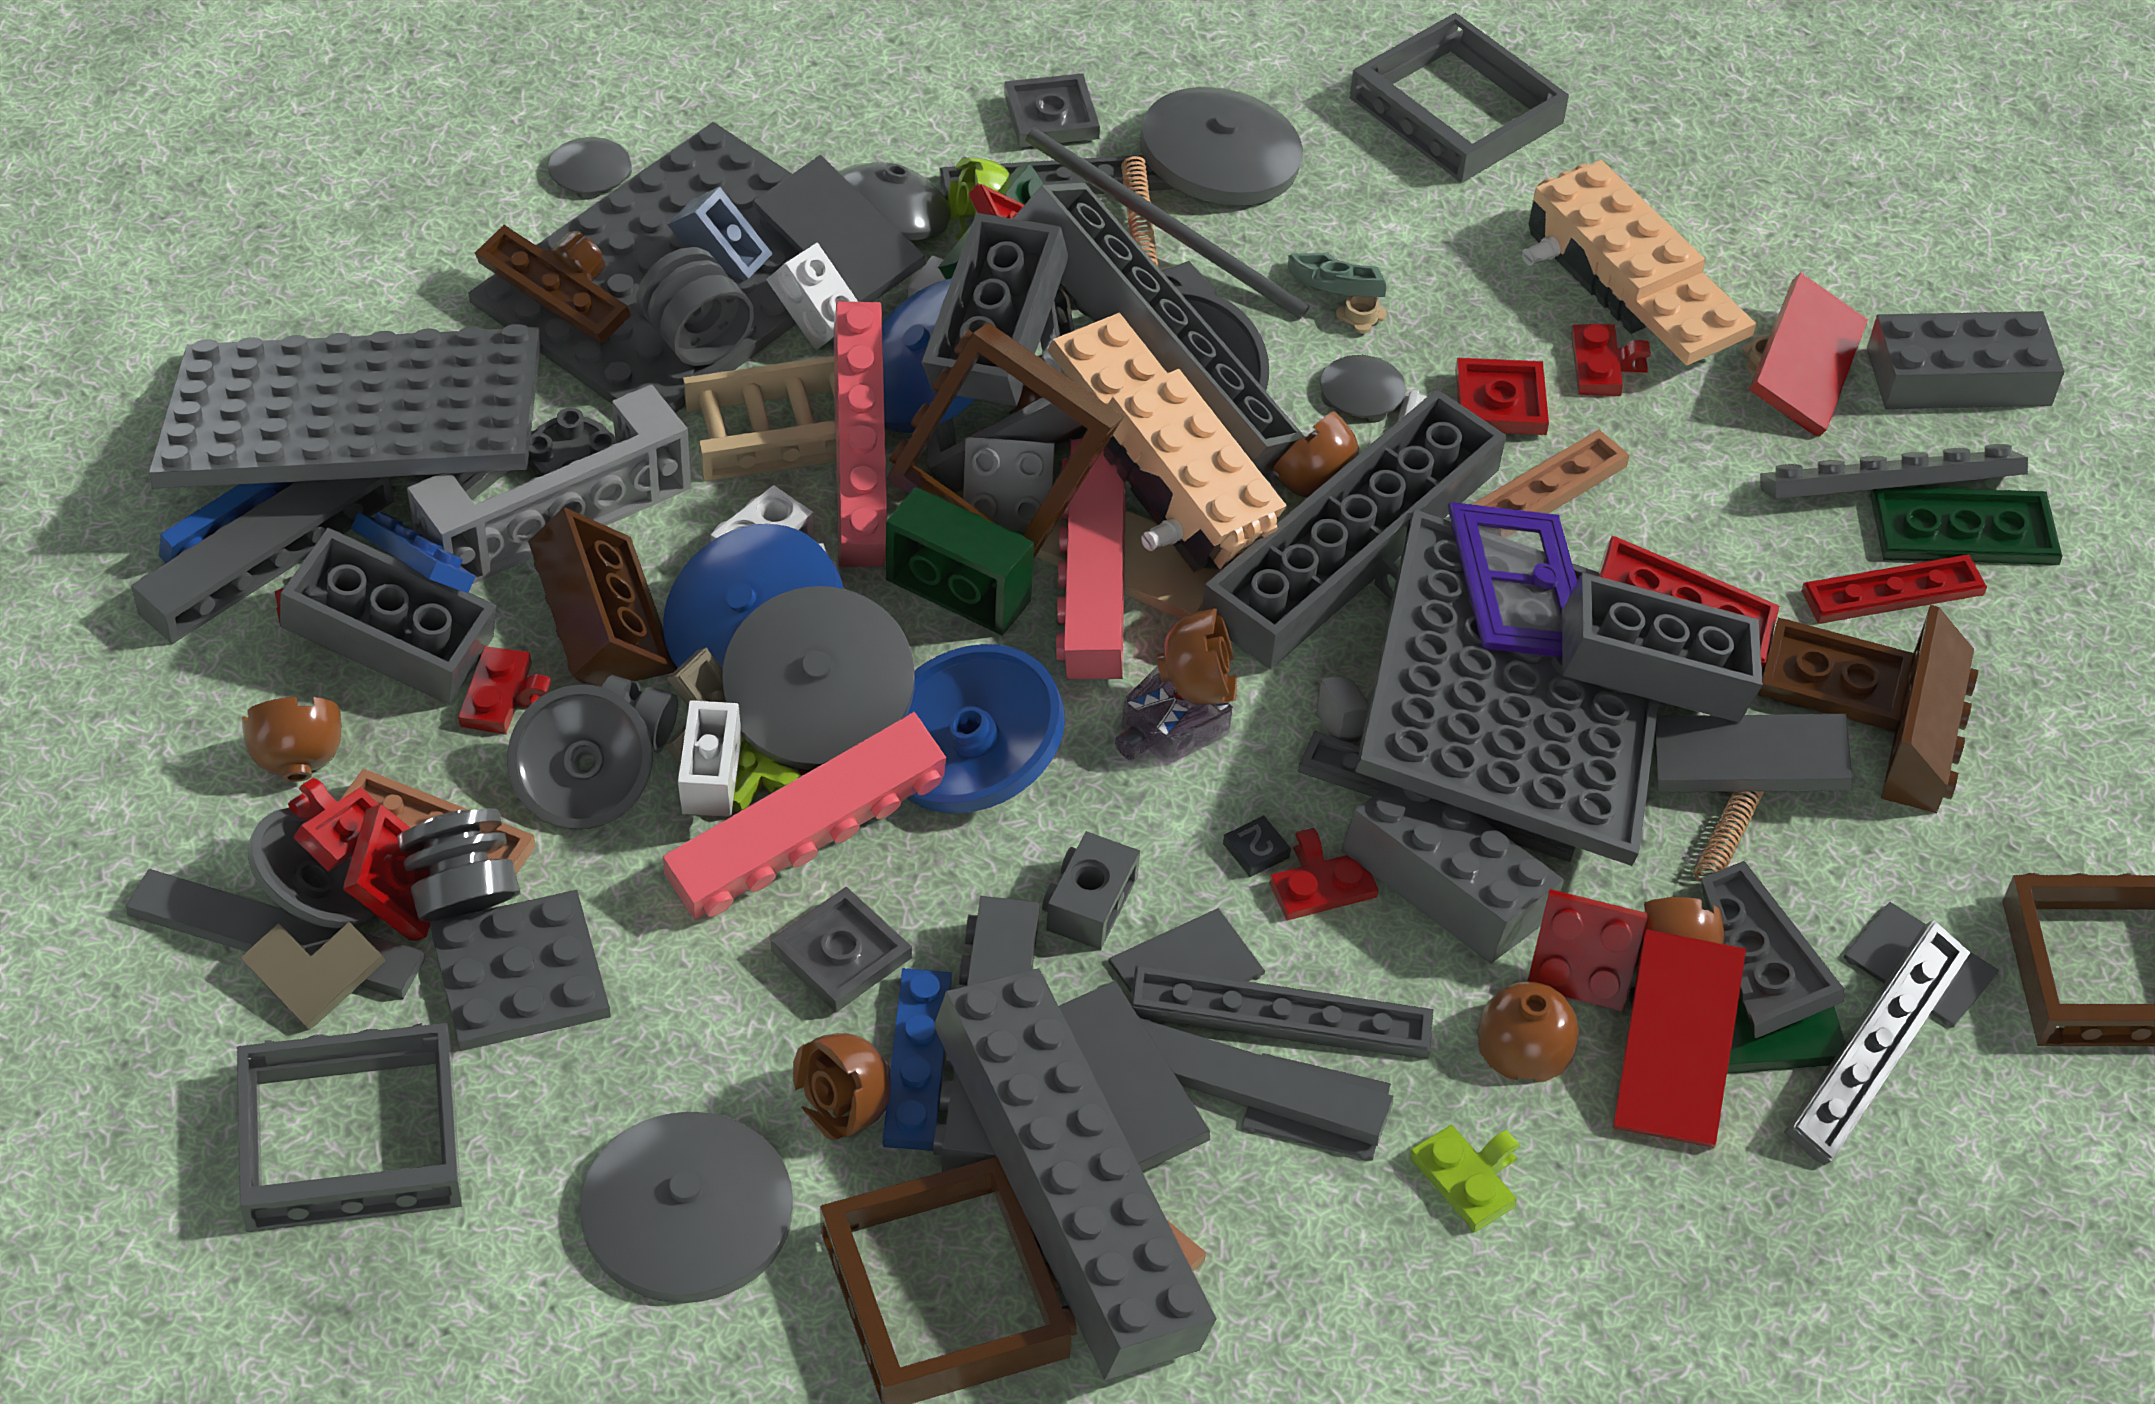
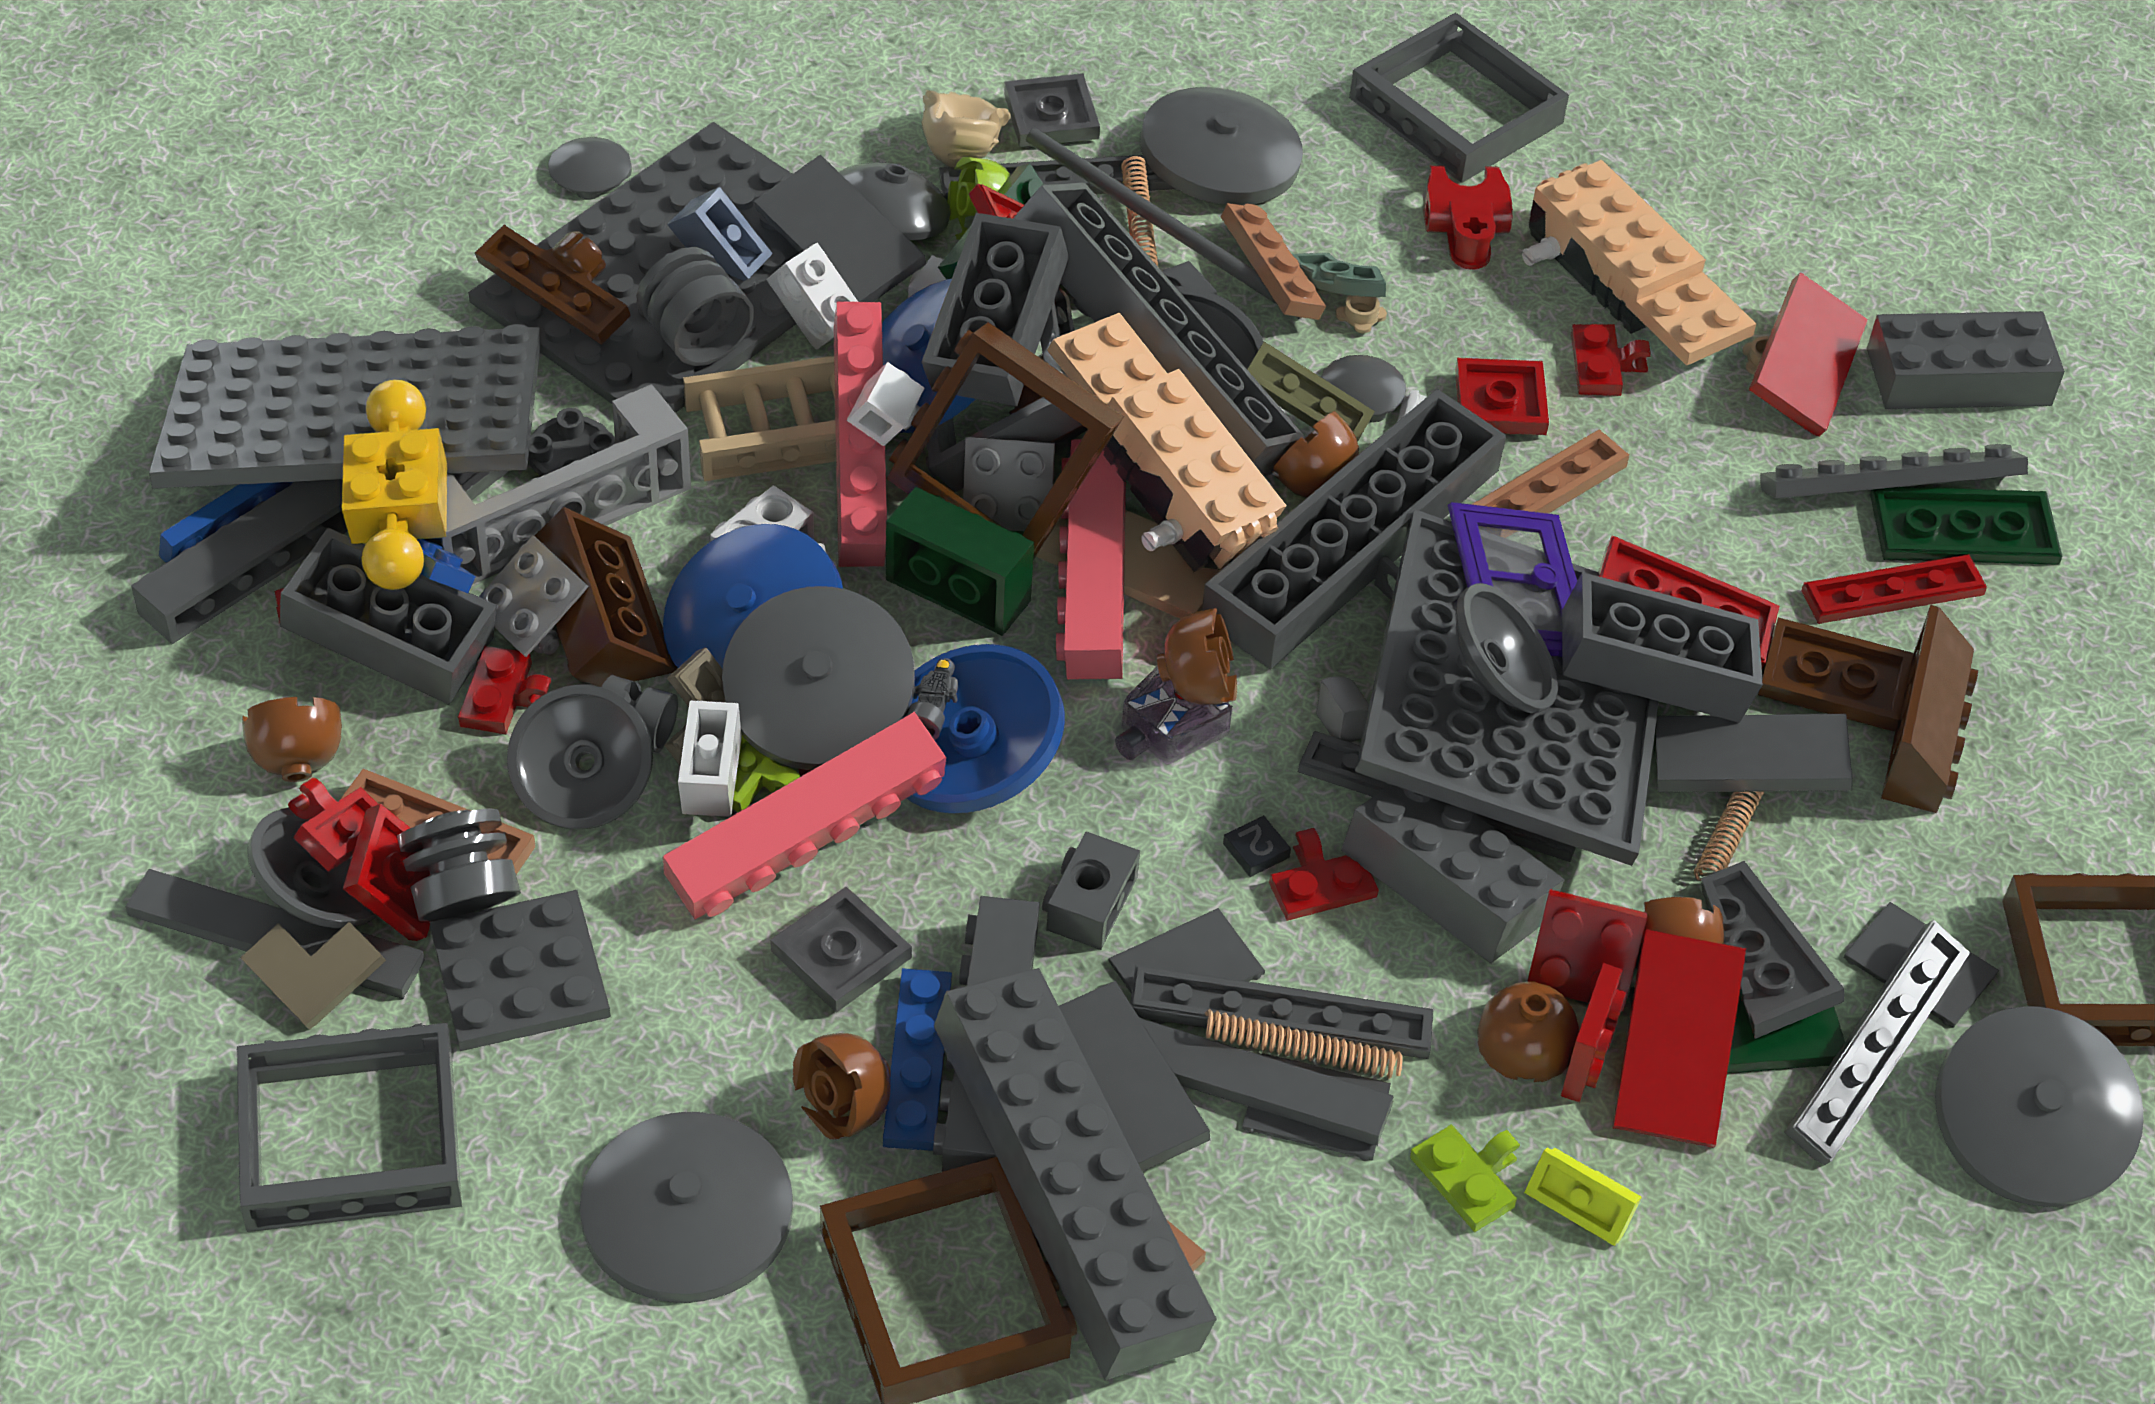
(394, 485): none -> yellow brick
(533, 597): none -> light grey hinge
(886, 404): none -> white brick
(933, 694): none -> dark grey piece
(961, 126): none -> tan piece
(1227, 1022): none -> light nougat piece
(1273, 261): none -> nougat plate
(1305, 392): none -> olive plate
(1468, 214): none -> red piece
(1504, 649): none -> dark grey dish
(1583, 1195): none -> neon yellow plate
(1595, 1034): none -> red plate
(2039, 1107): none -> dark grey dish

